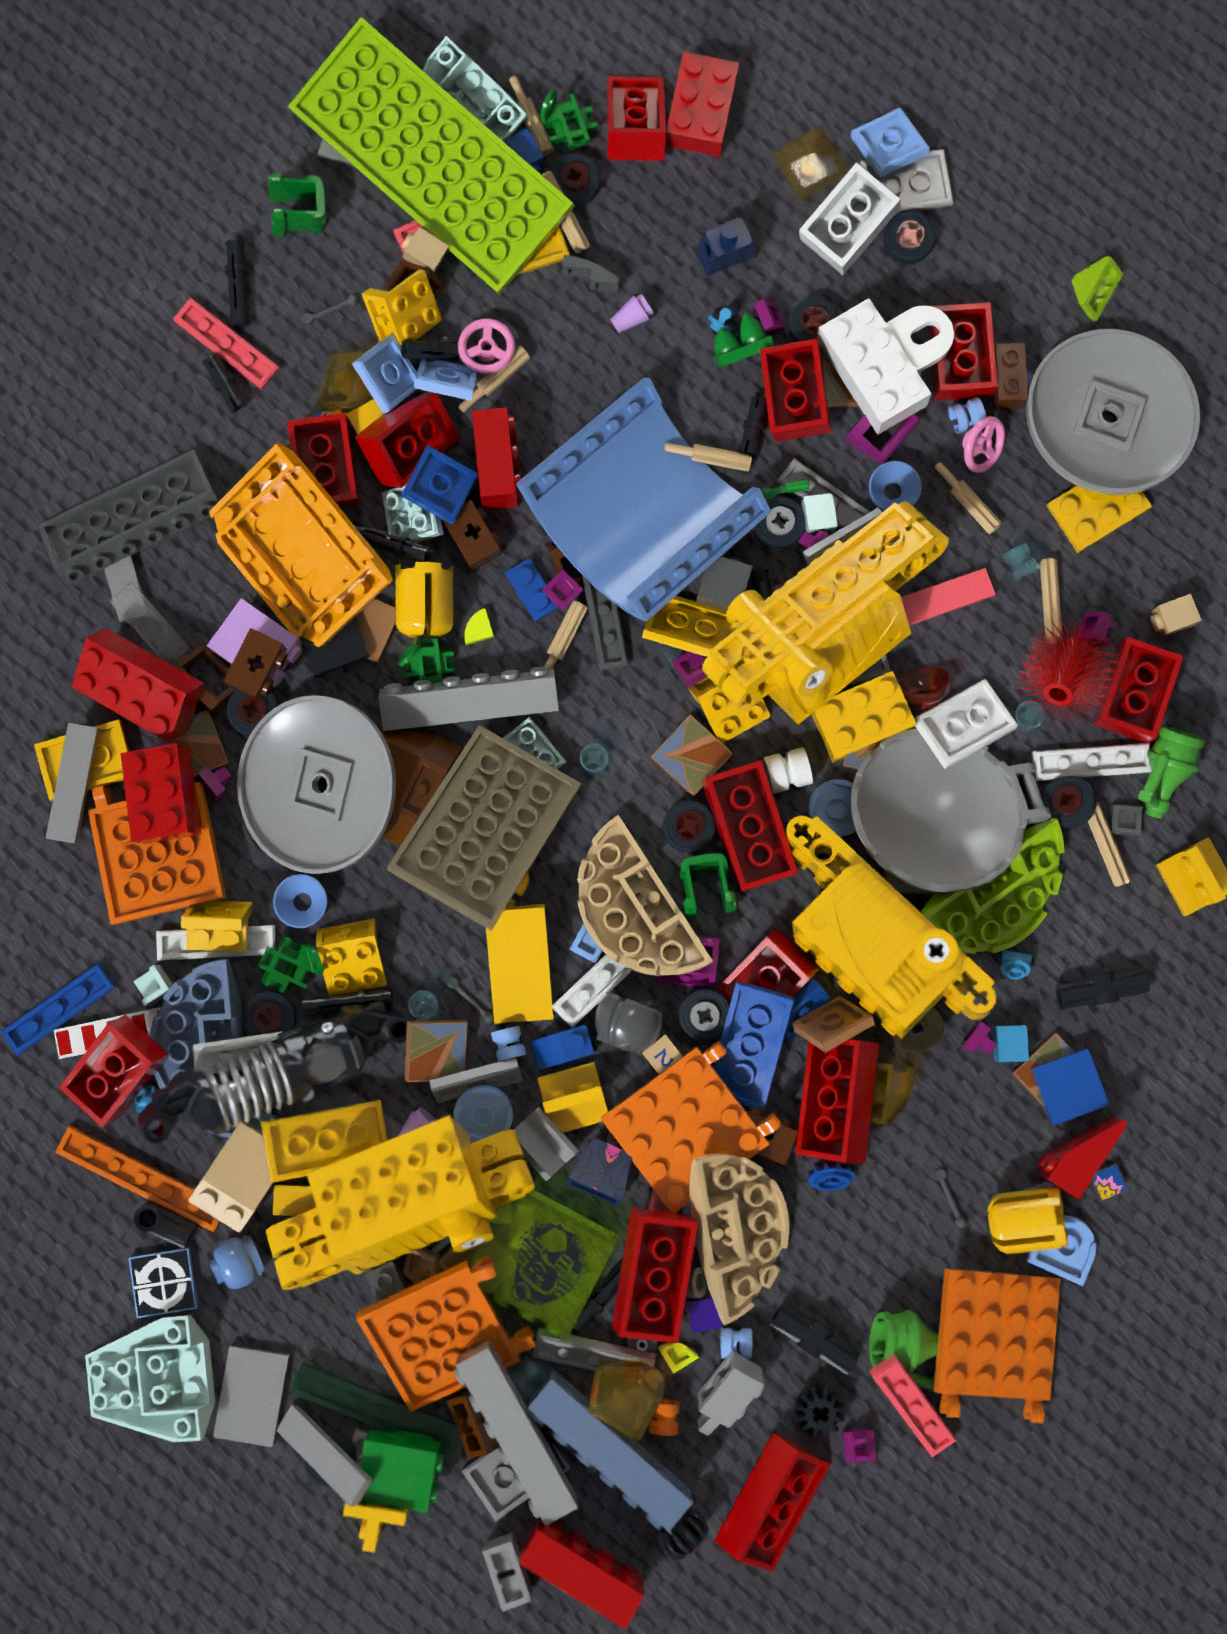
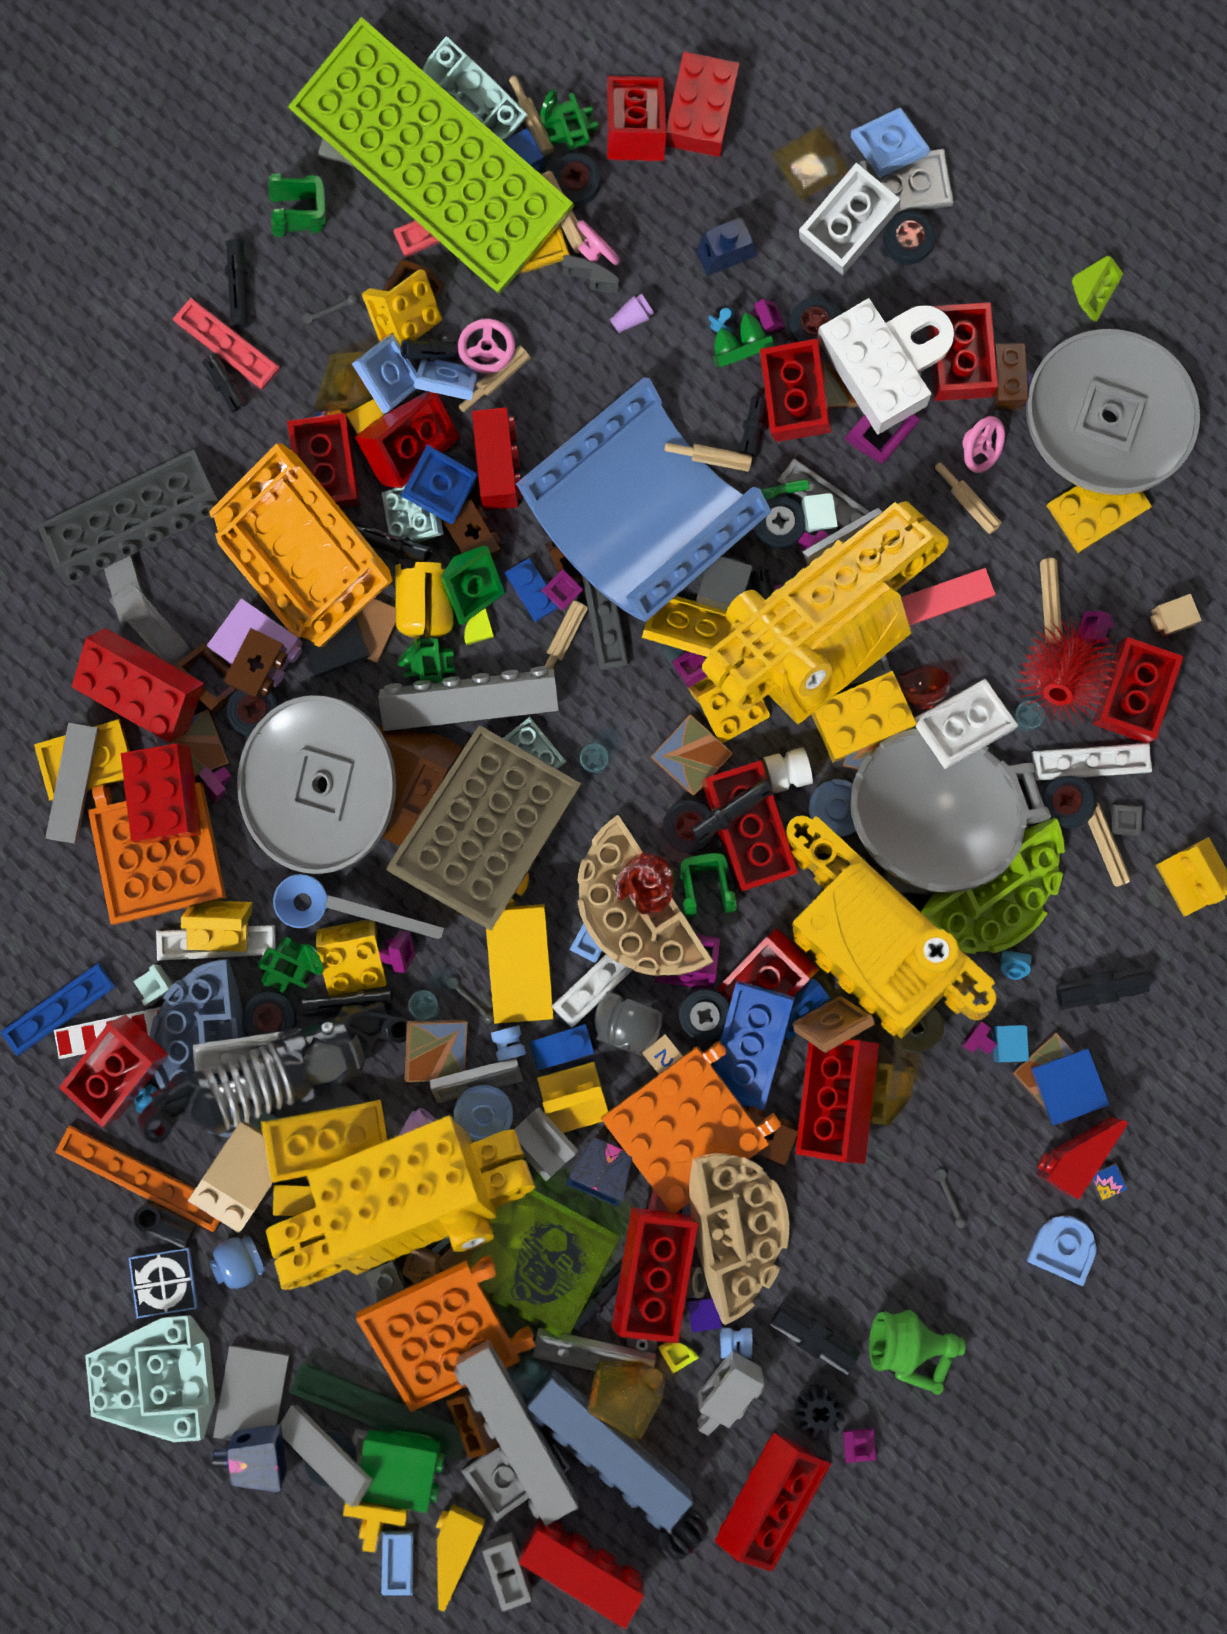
(255, 1458): none -> dark blue torso
(383, 917): none -> light grey tile
(397, 1562): none -> light blue tile
(398, 951): none -> magenta tile
(424, 249): tan brick -> none
(454, 1545): none -> yellow slope
(471, 583): none -> green slope
(595, 246): none -> bright pink piece
(643, 885): none -> clear red helmet
(664, 1419): orange wheel -> none
(723, 816): none -> black pin
(831, 1176): blue gear -> none
(896, 473): medium blue piece -> none
(913, 1405): coral tile -> none
(967, 414): light blue wheel -> none
(996, 1338): orange plate -> none
(1021, 561): clear light blue wheel -> none
(1027, 1220): yellow cylinder -> none
(1172, 762): bright green piece -> none

